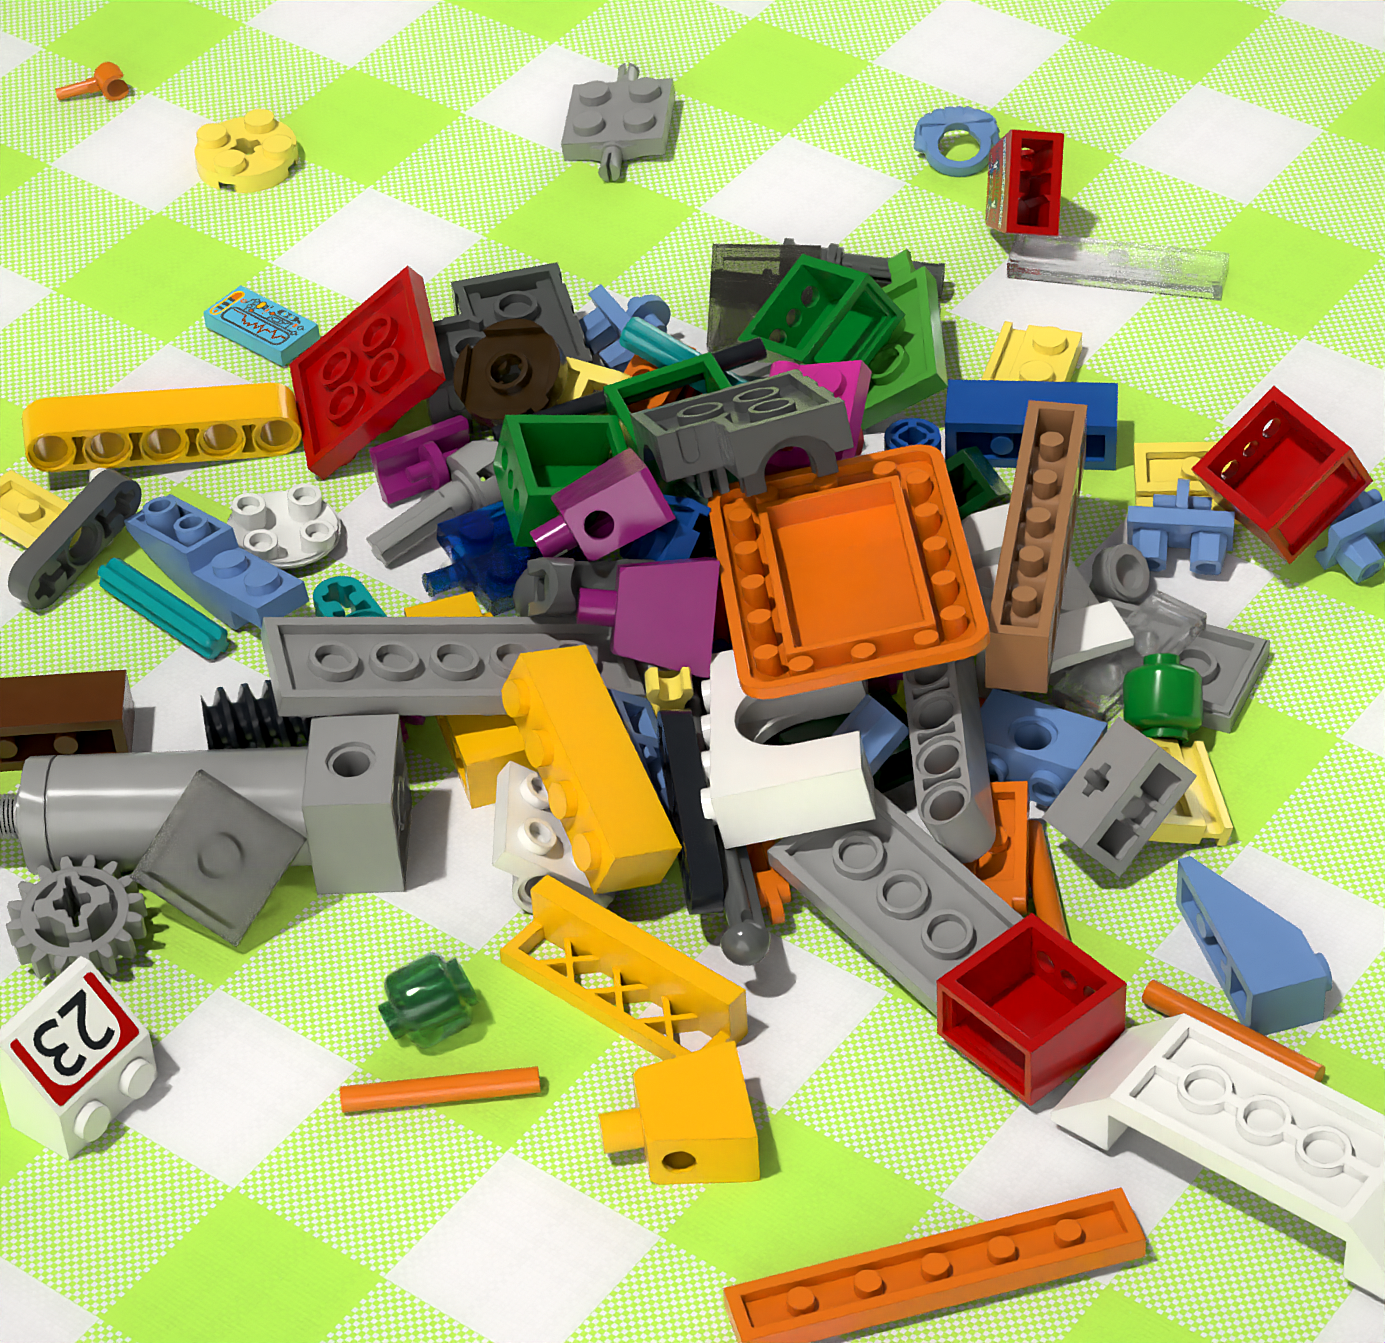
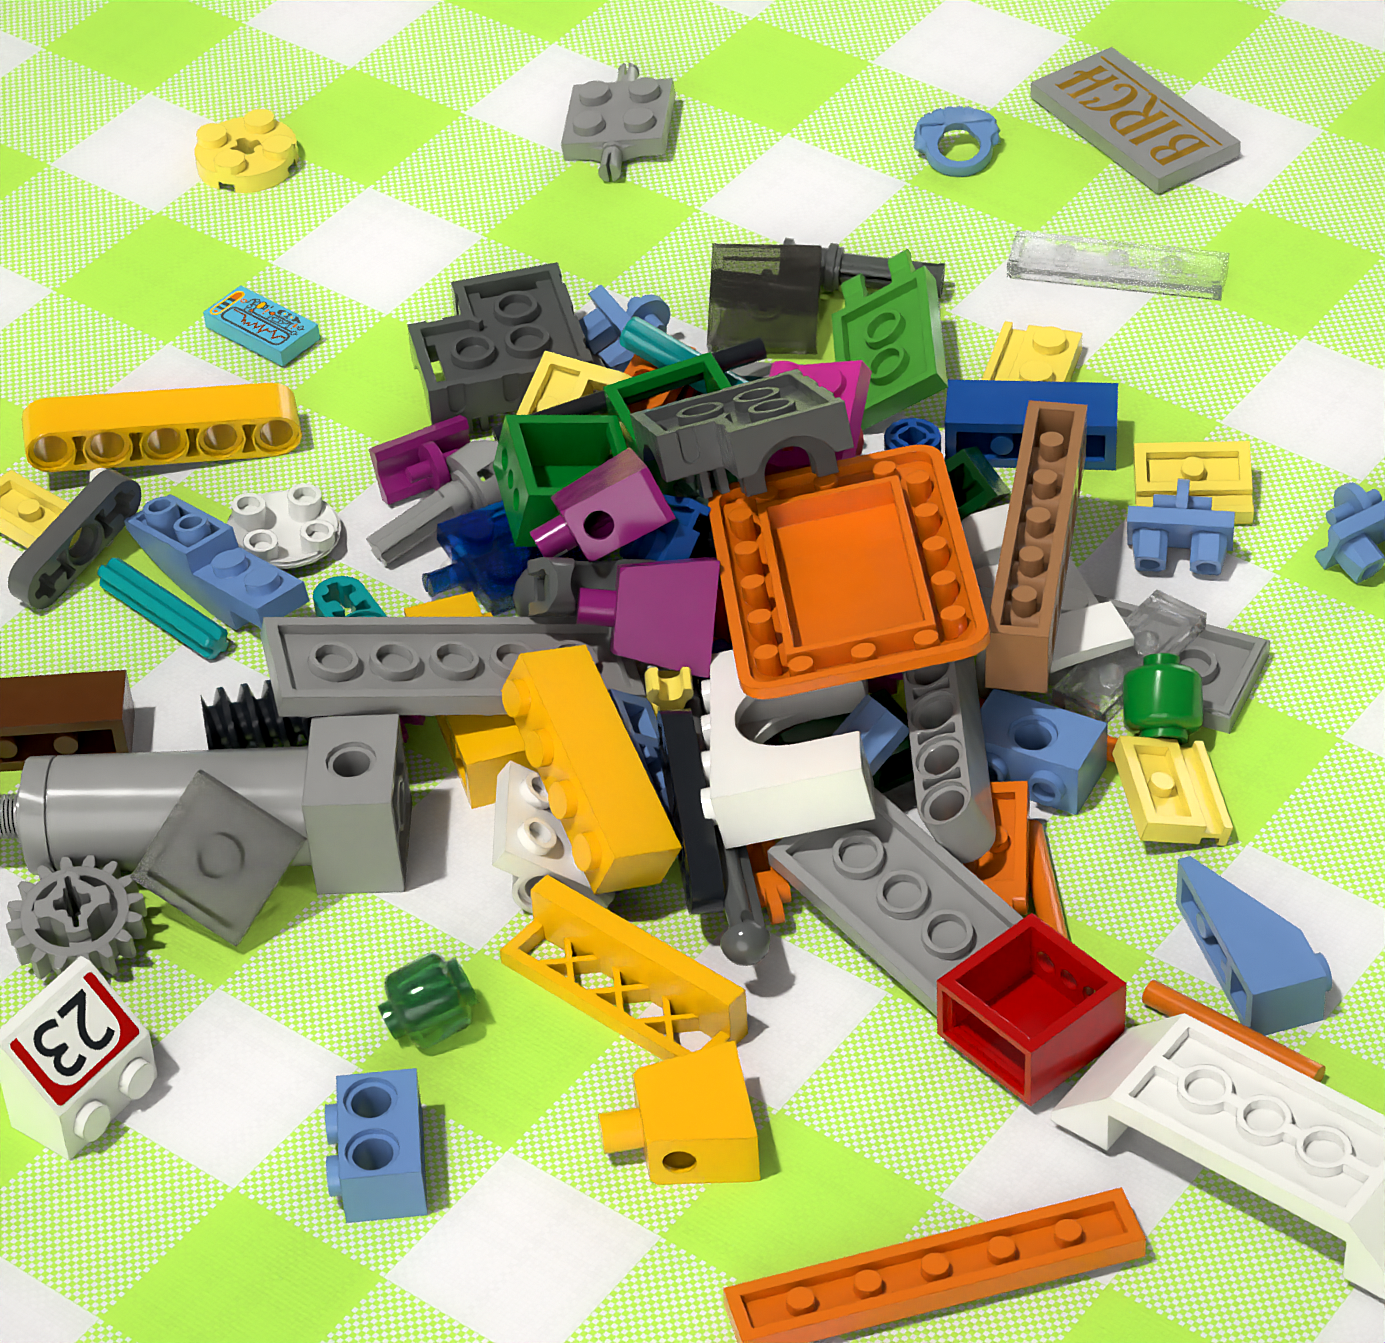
(102, 81): orange hand -> none
(366, 373): red plate -> none
(378, 1146): none -> medium blue brick
(440, 1089): orange bar -> none
(507, 344): dark brown plate -> none
(841, 323): green piece -> none
(1025, 183): red torso -> none
(1119, 796): light grey brick -> none
(1120, 573): light grey tile -> none
(1135, 120): none -> light grey tile
(1288, 477): red piece -> none

